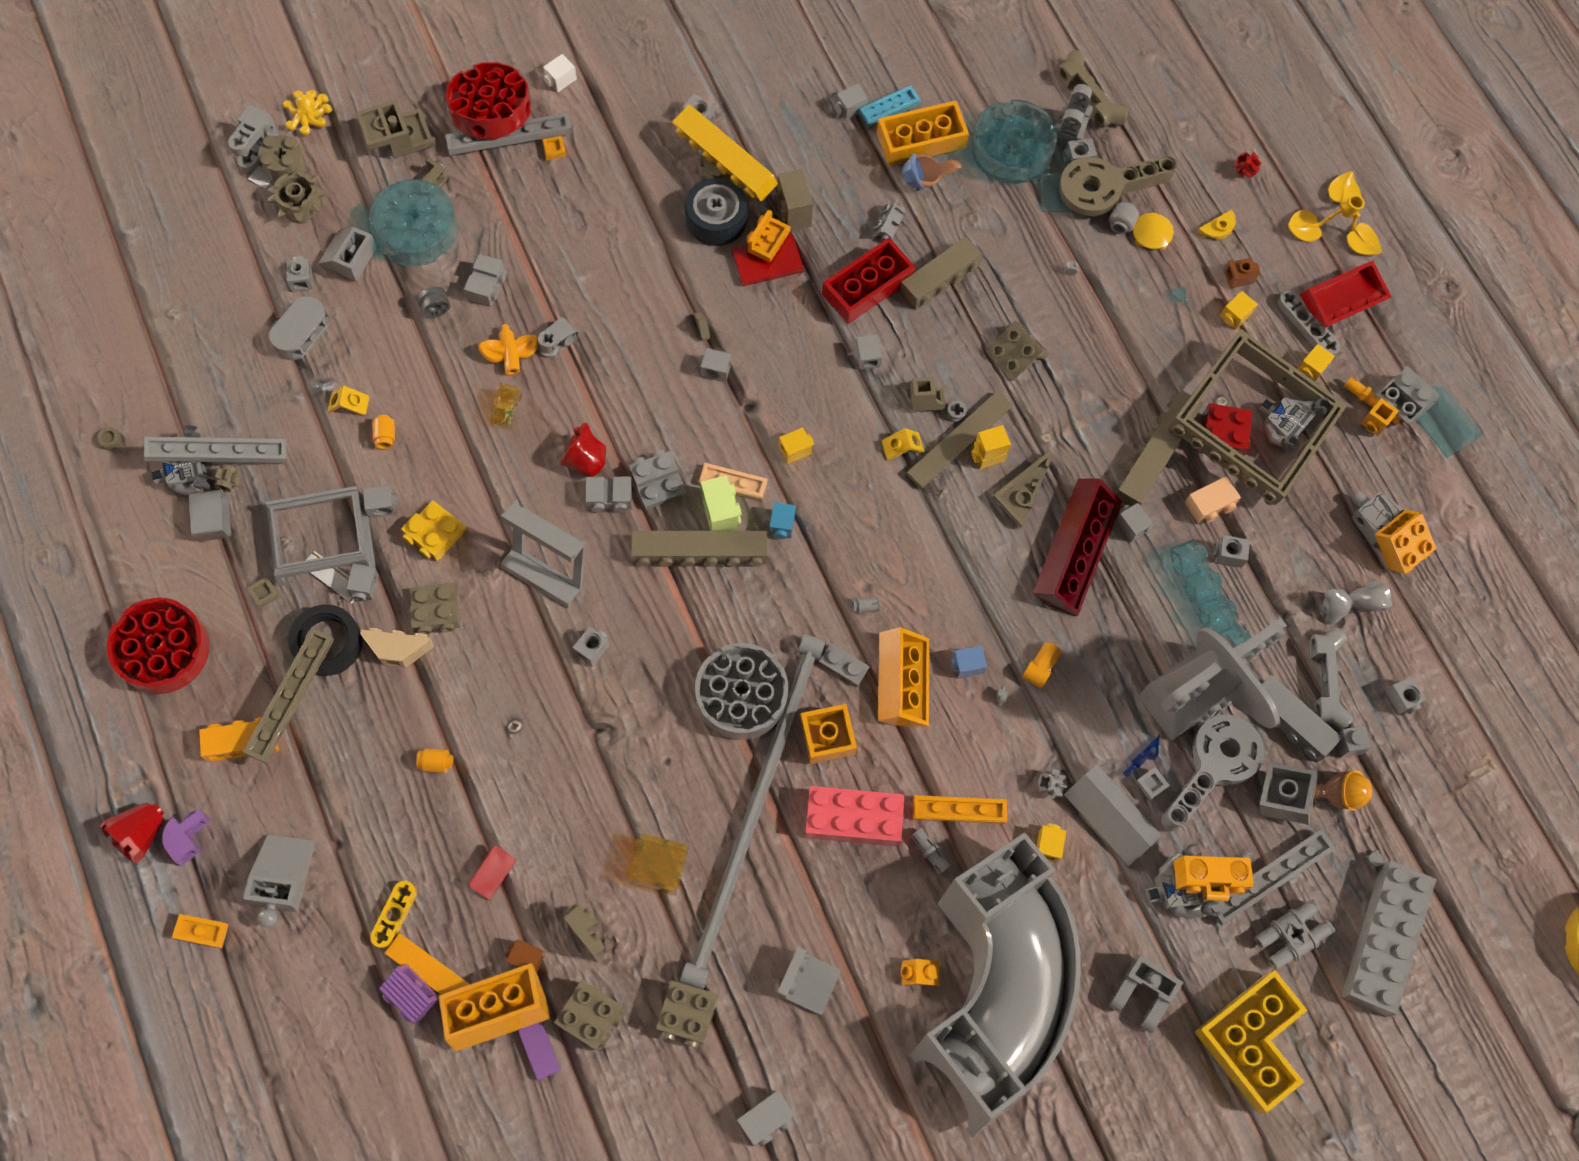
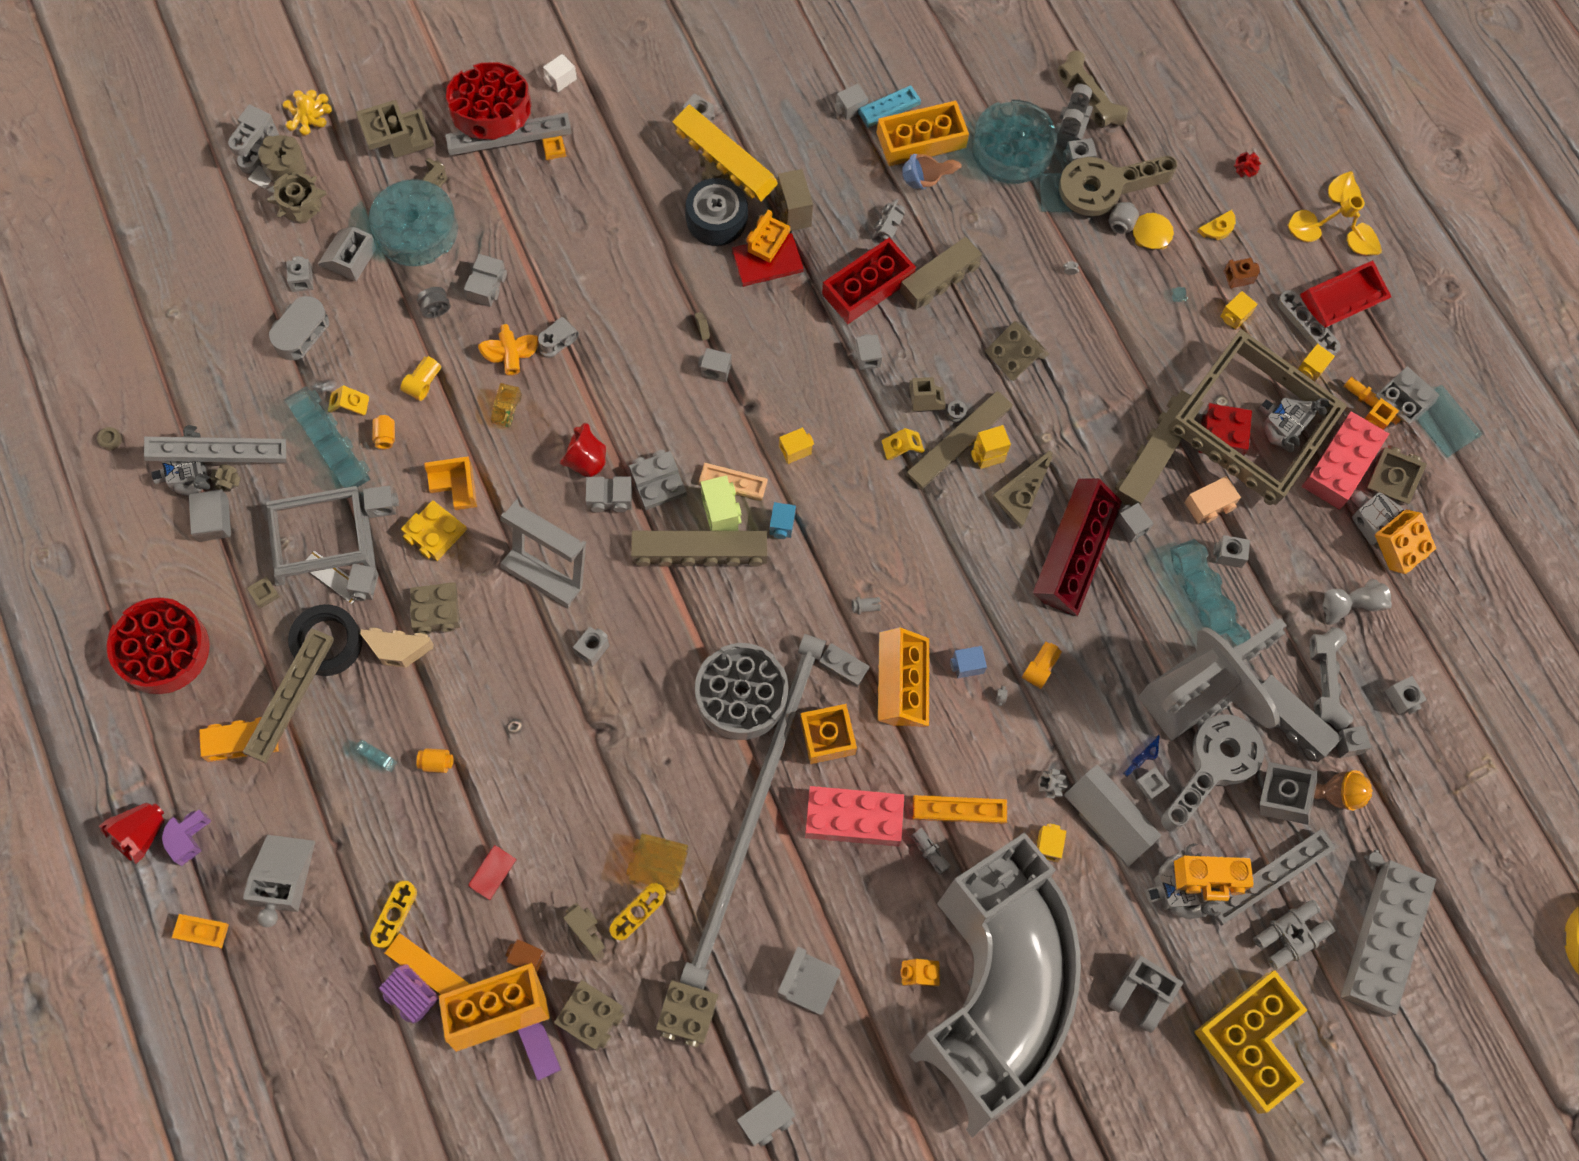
(325, 437): none -> clear light blue brick
(375, 755): none -> clear light blue beam
(418, 383): none -> yellow piece
(453, 475): none -> light orange panel
(635, 922): none -> yellow beam
(1345, 460): none -> coral brick
(1396, 474): none -> dark tan plate

